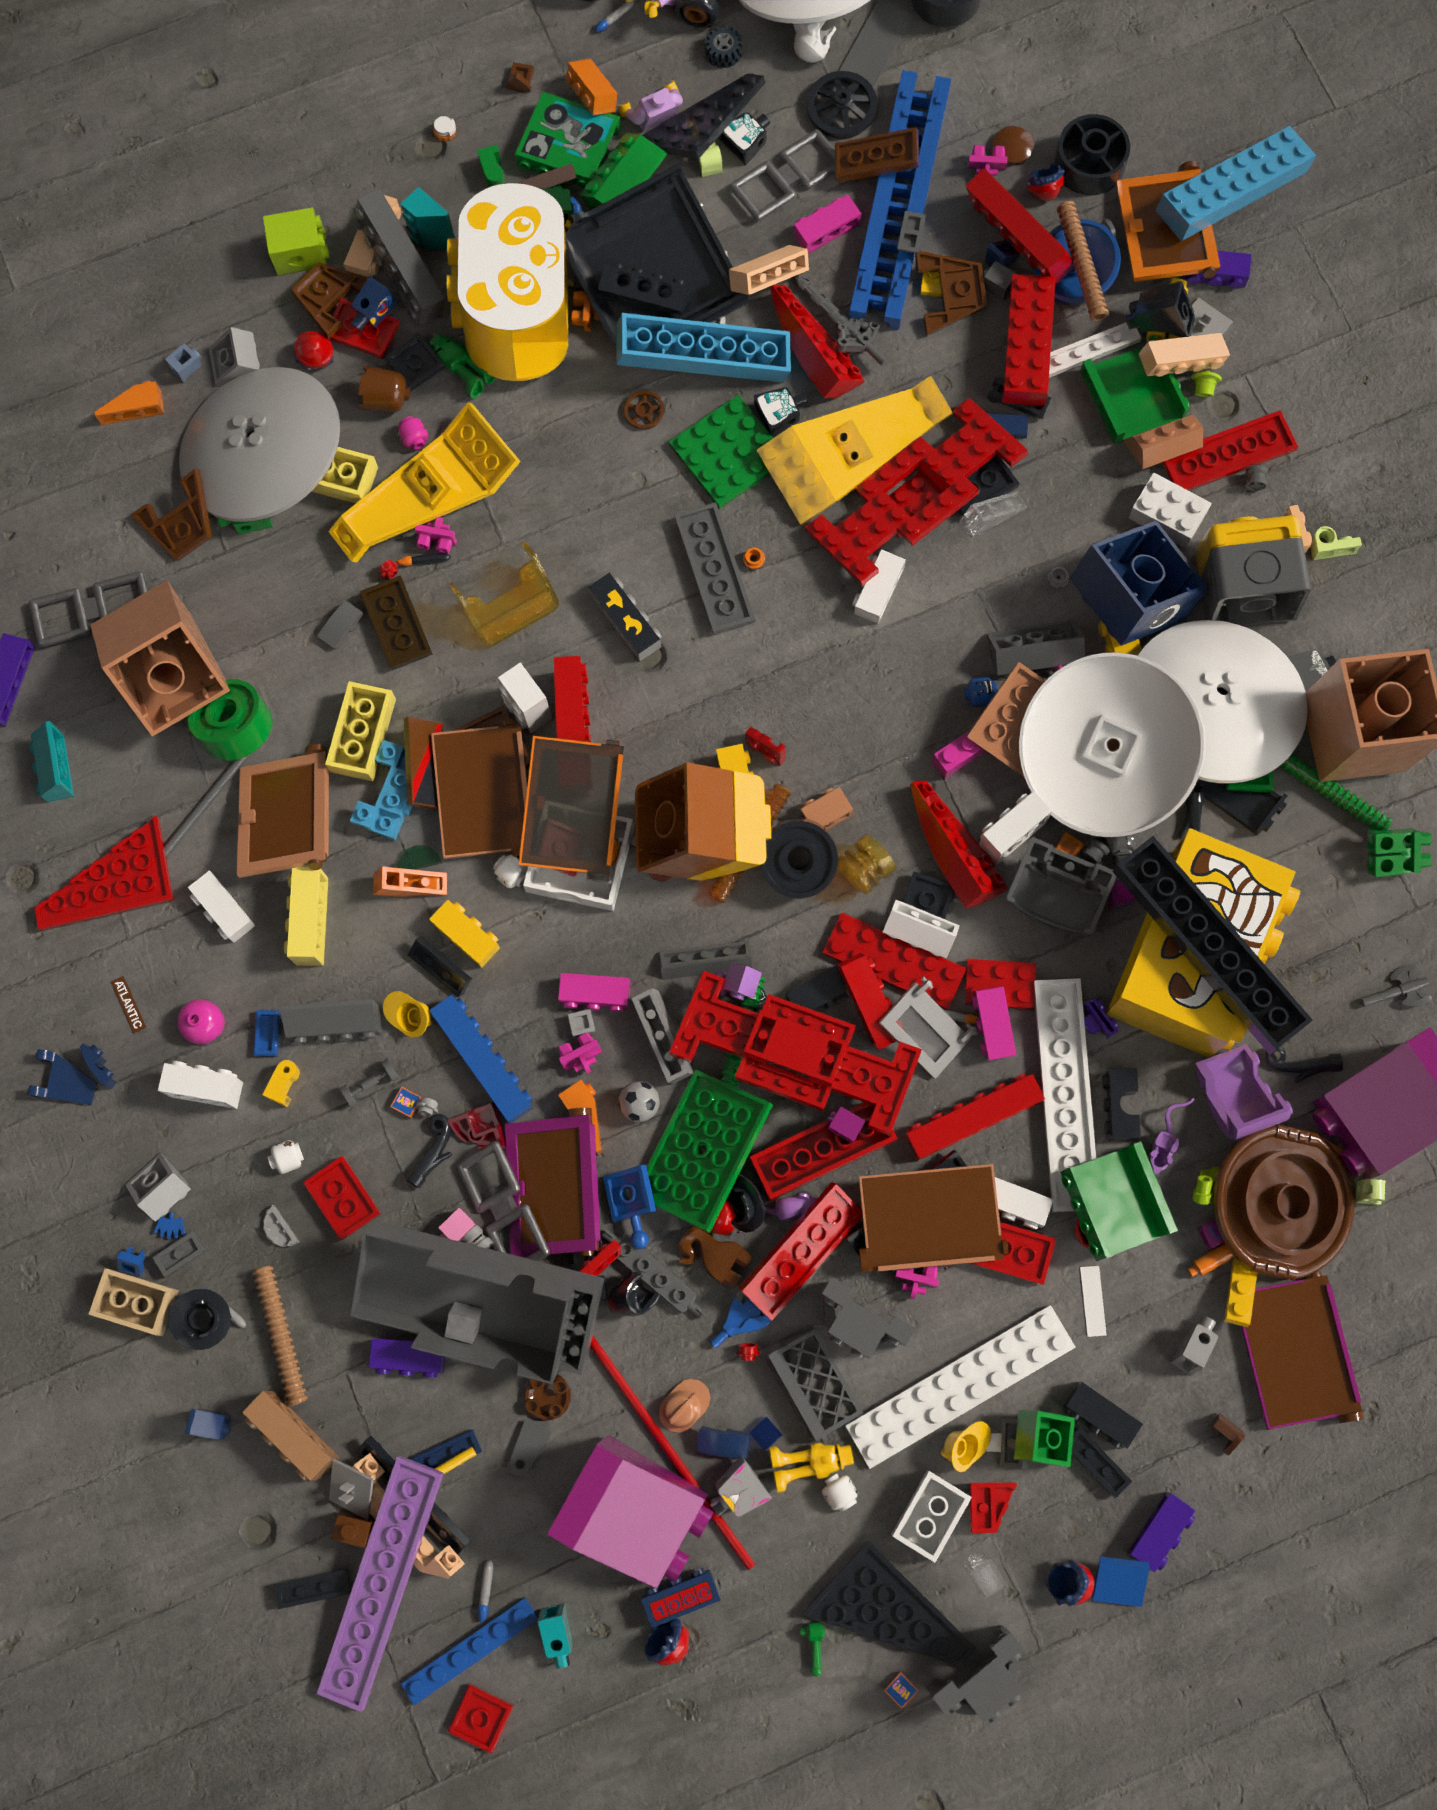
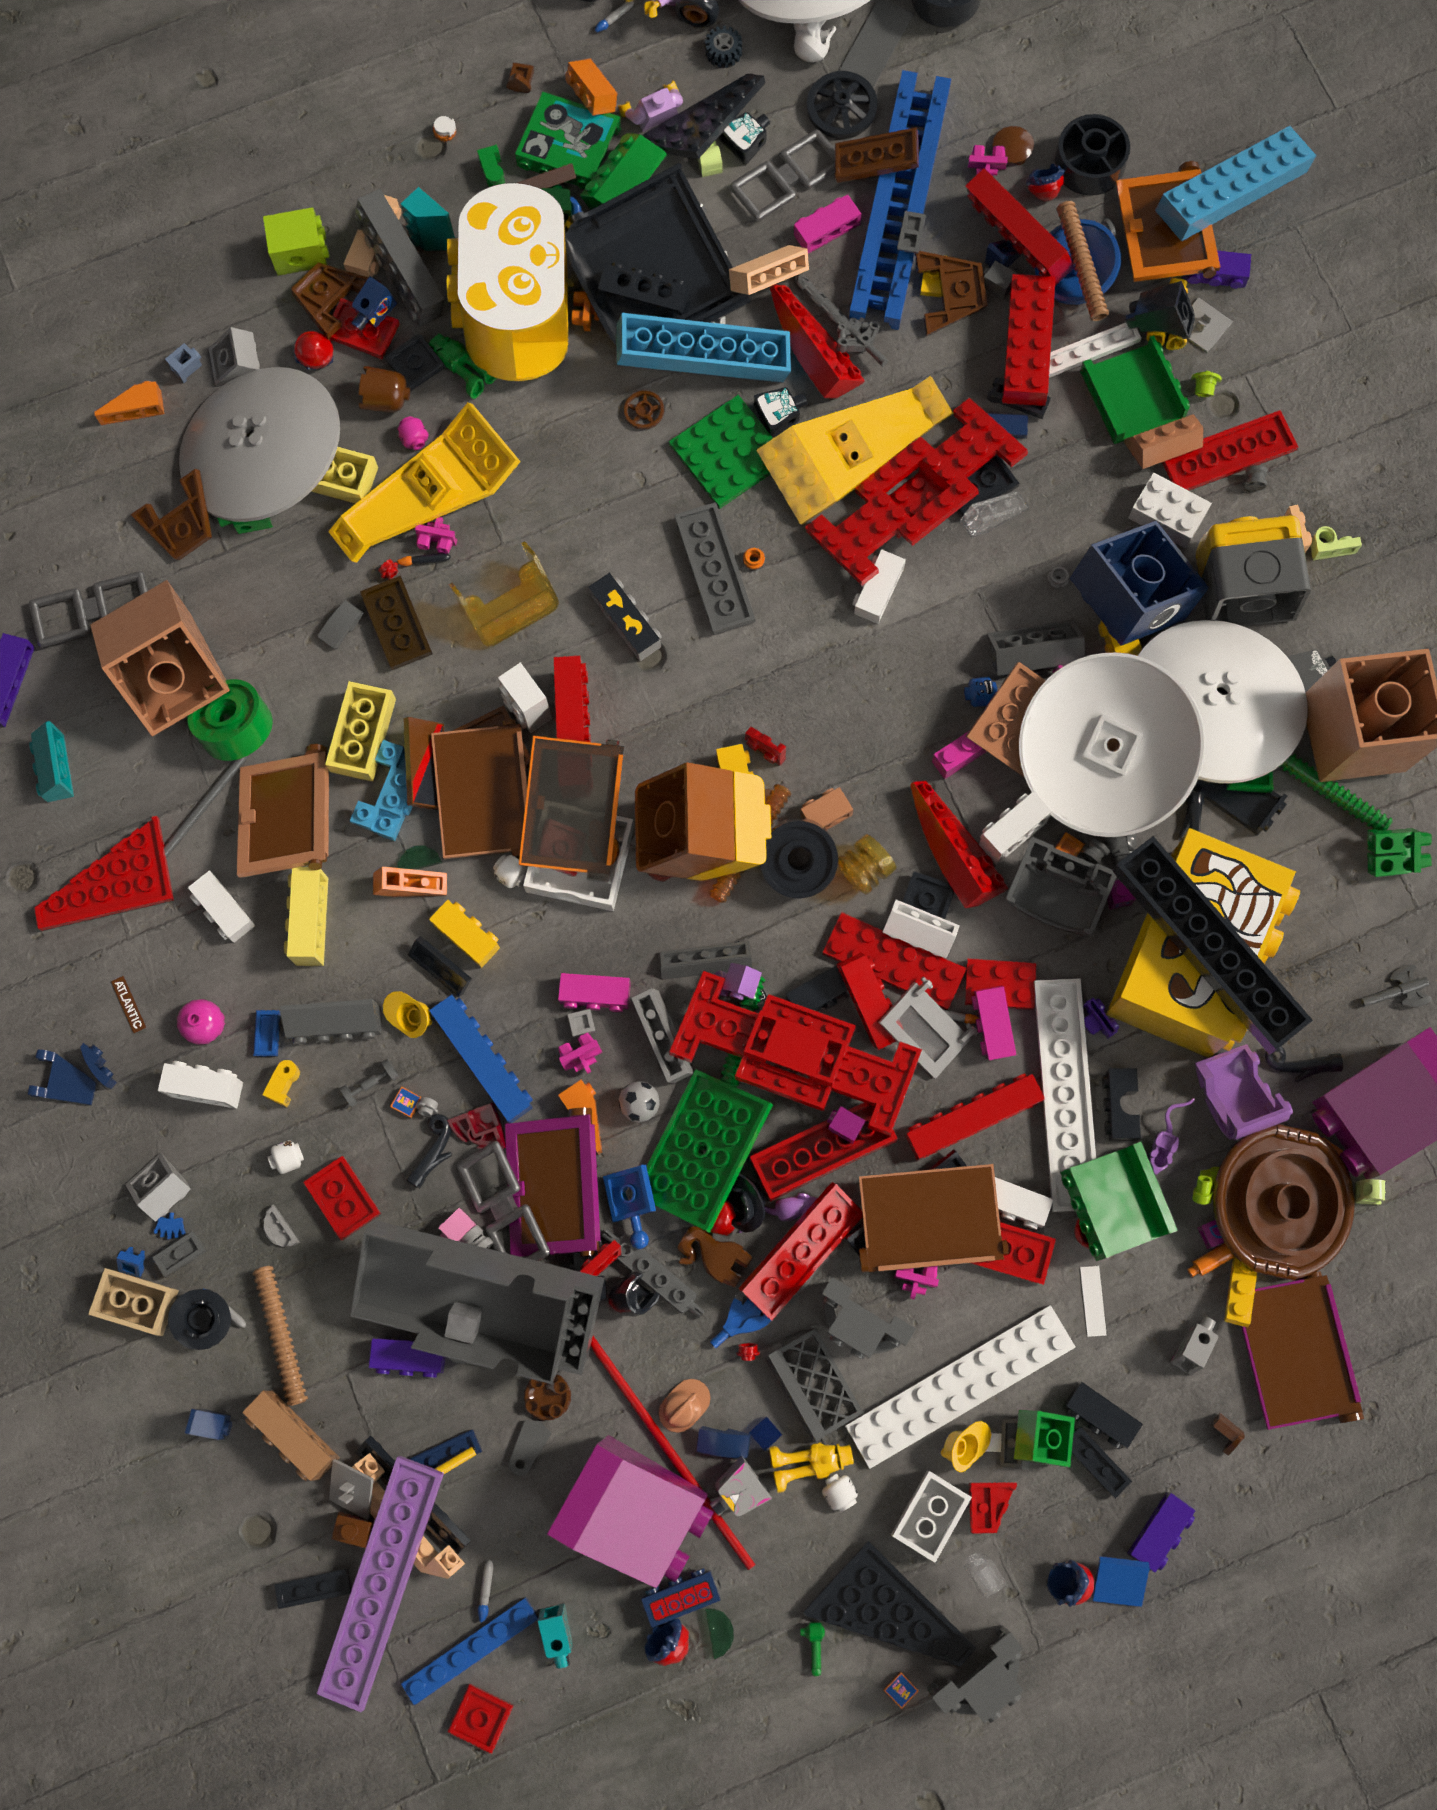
(720, 1631): none -> clear green tile
(1184, 354): light nougat brick -> none

